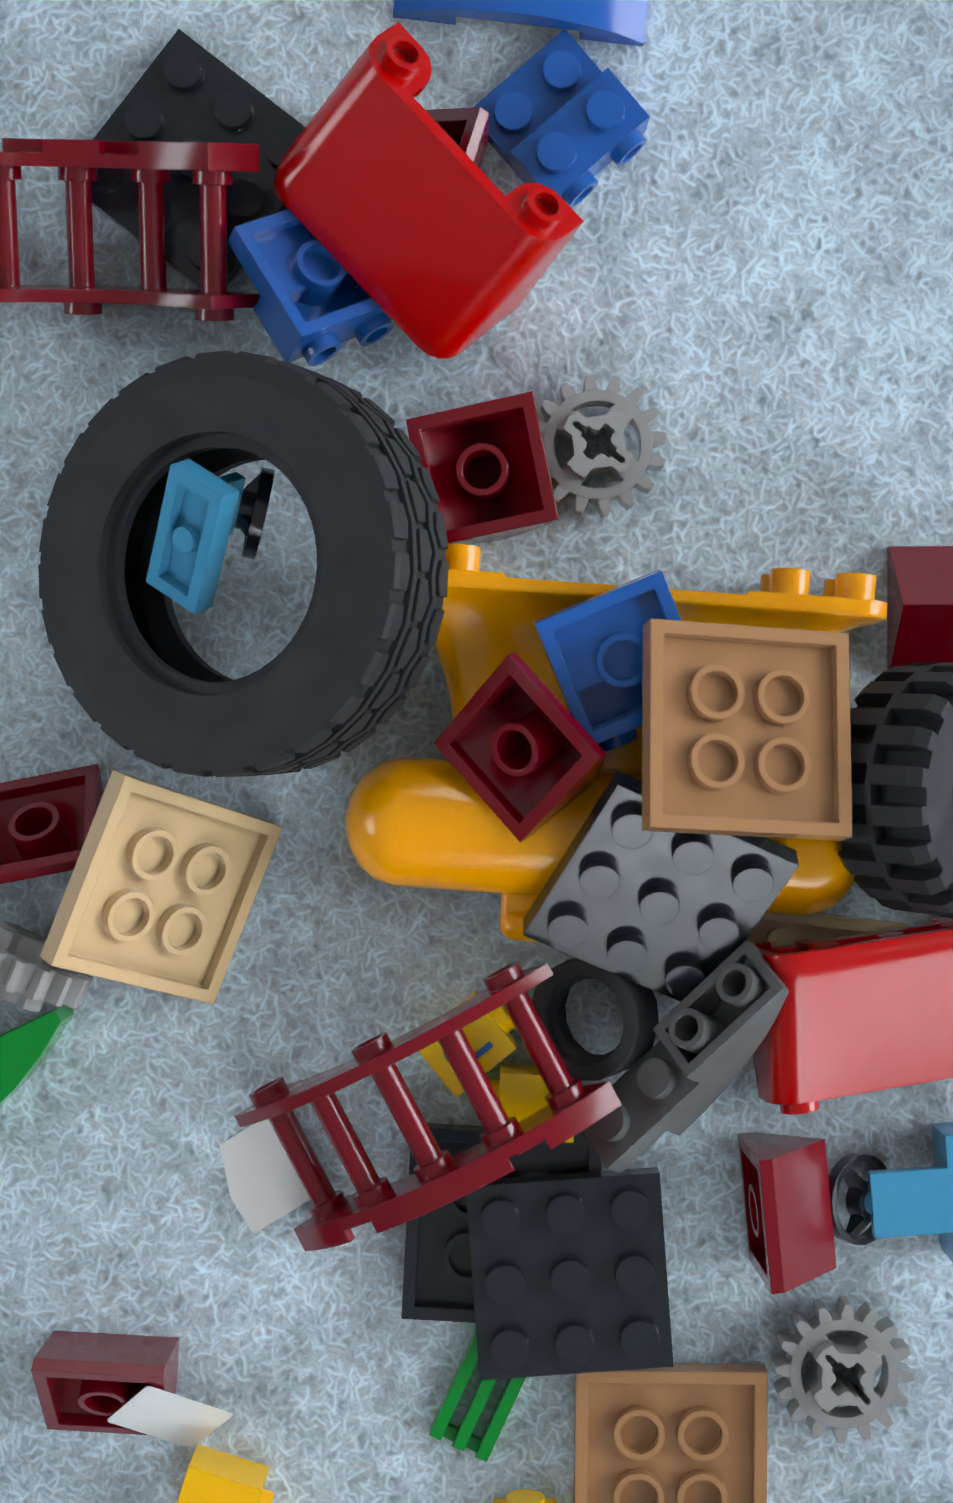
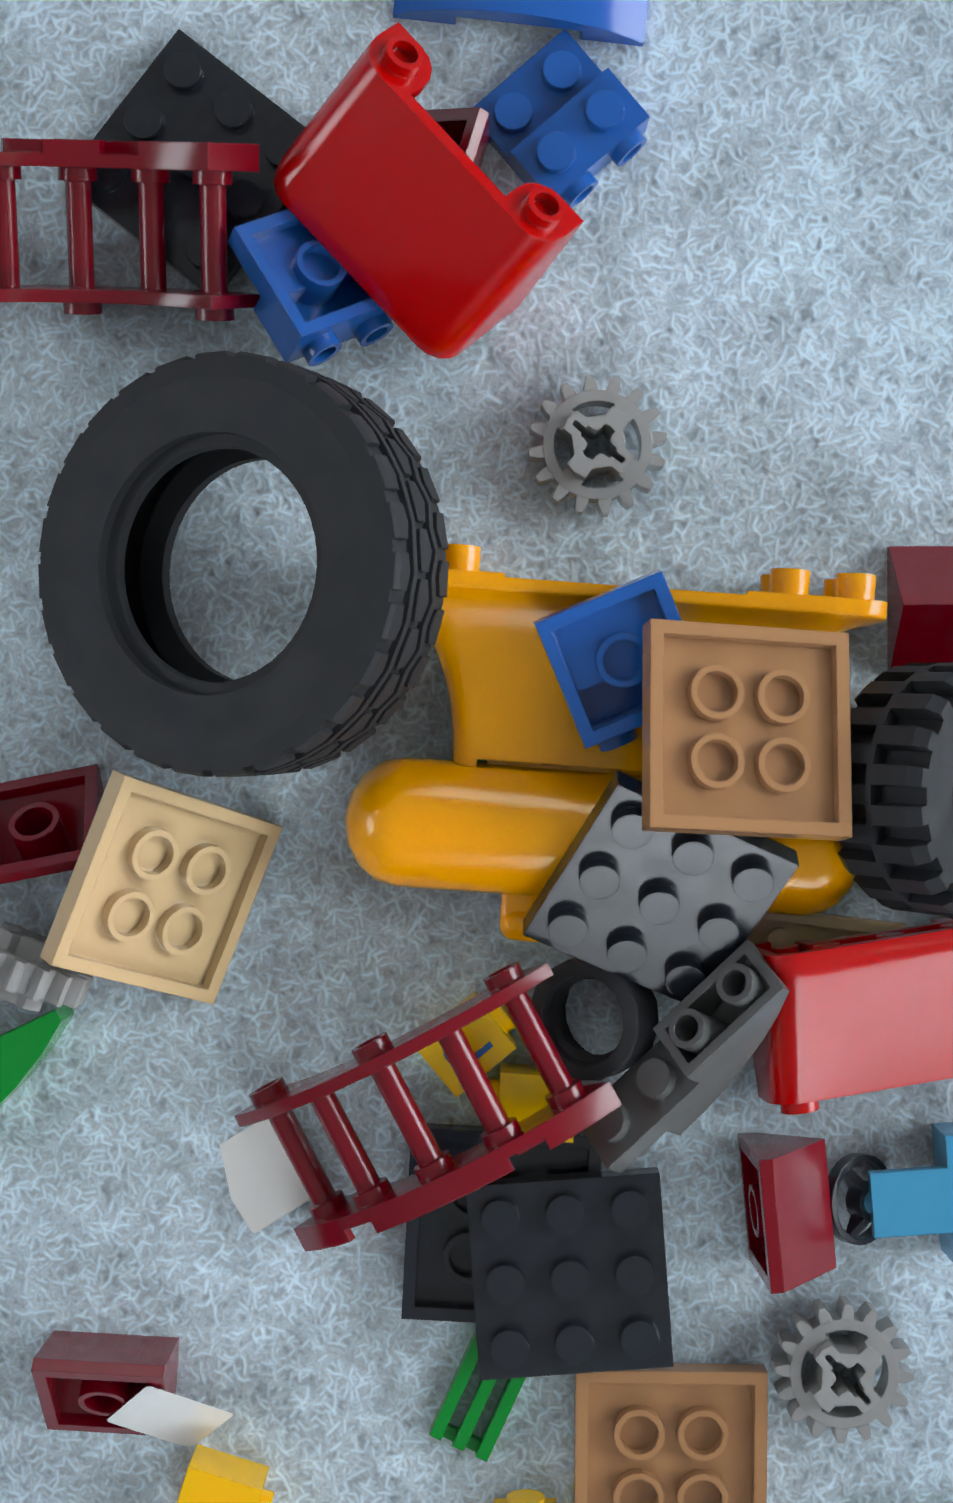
(196, 526): dark azure piece -> none
(487, 468): dark red slope -> none
(521, 749): dark red slope -> none

